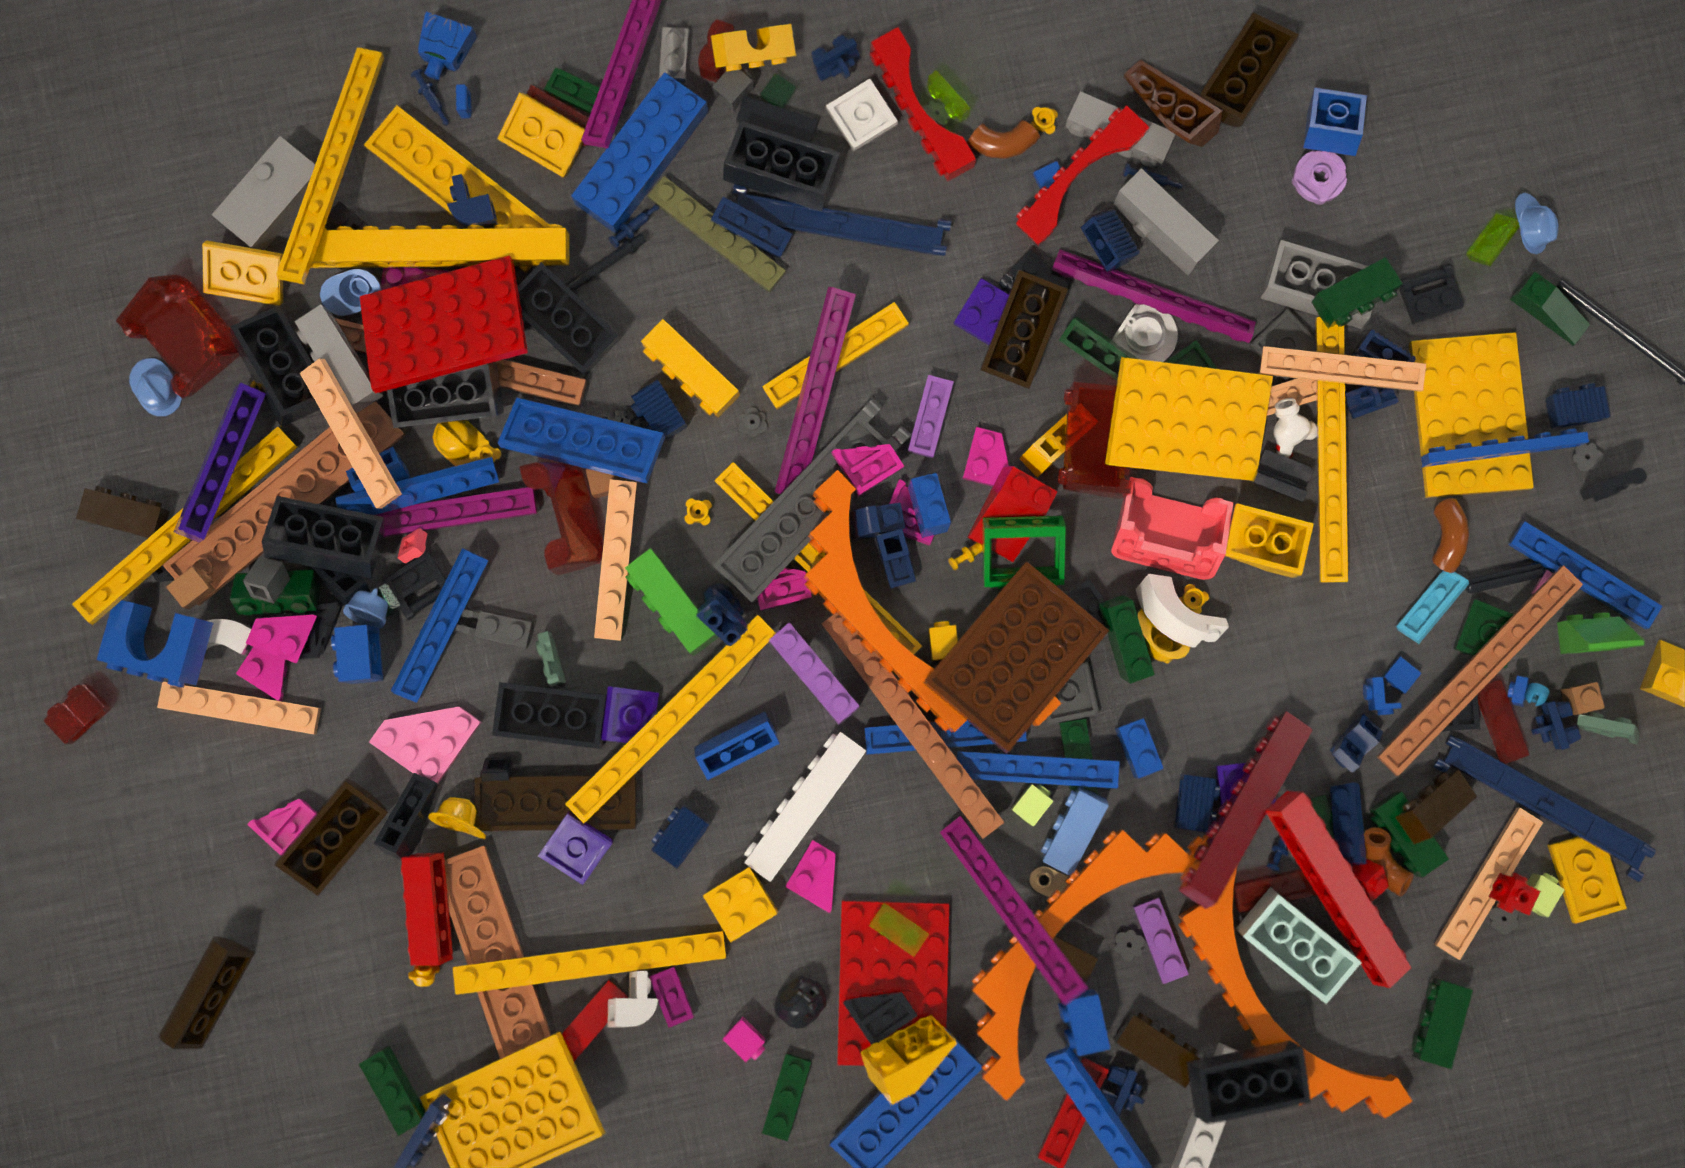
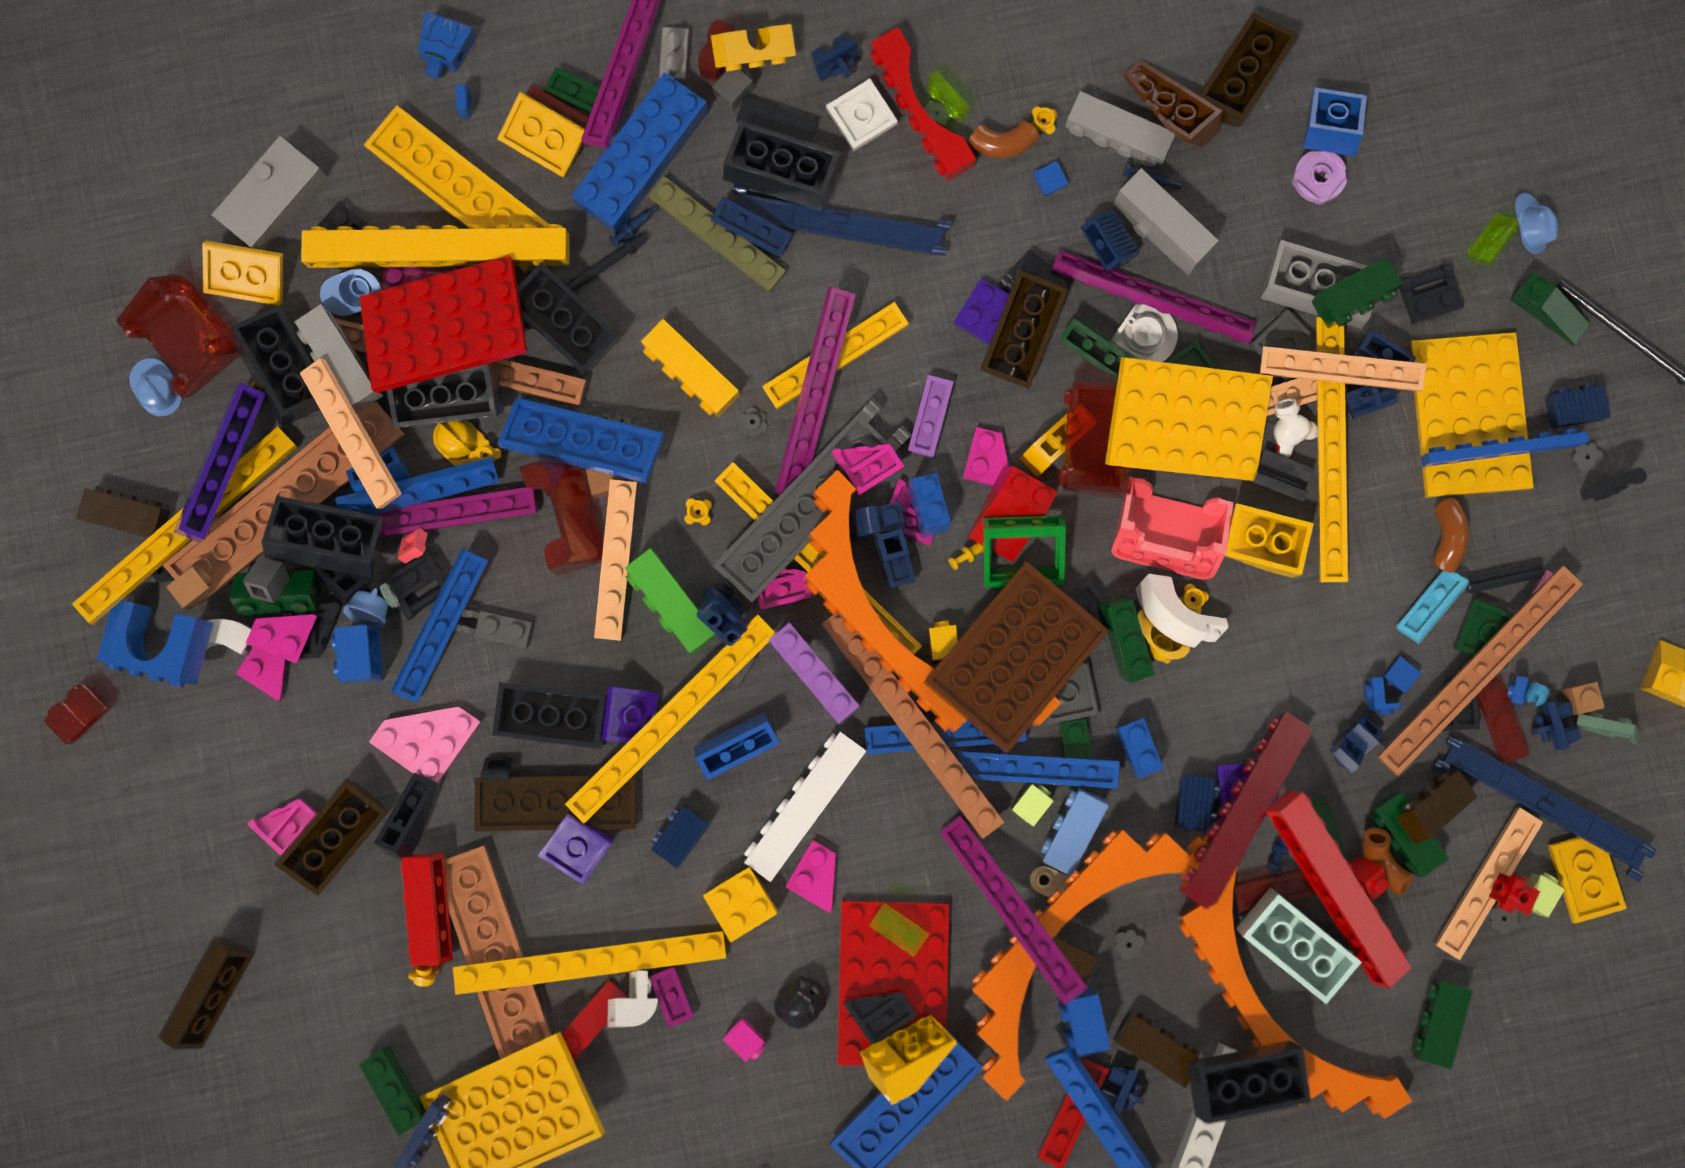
(239, 708): light nougat plate -> none
(330, 166): yellow plate -> none
(426, 90): dark blue piece -> none
(457, 815): yellow piece -> none
(470, 210): dark blue brick -> none
(552, 666): sand green wing -> none
(658, 410): dark blue brick -> none
(778, 91): clear green tile -> none
(786, 1097): dark green plate -> none
(1120, 135): red arch -> none
(1160, 940): medium lavender plate -> none
(1348, 822): dark blue plate -> none
(1595, 580): blue plate -> none
(1596, 634): bright green slope -> none

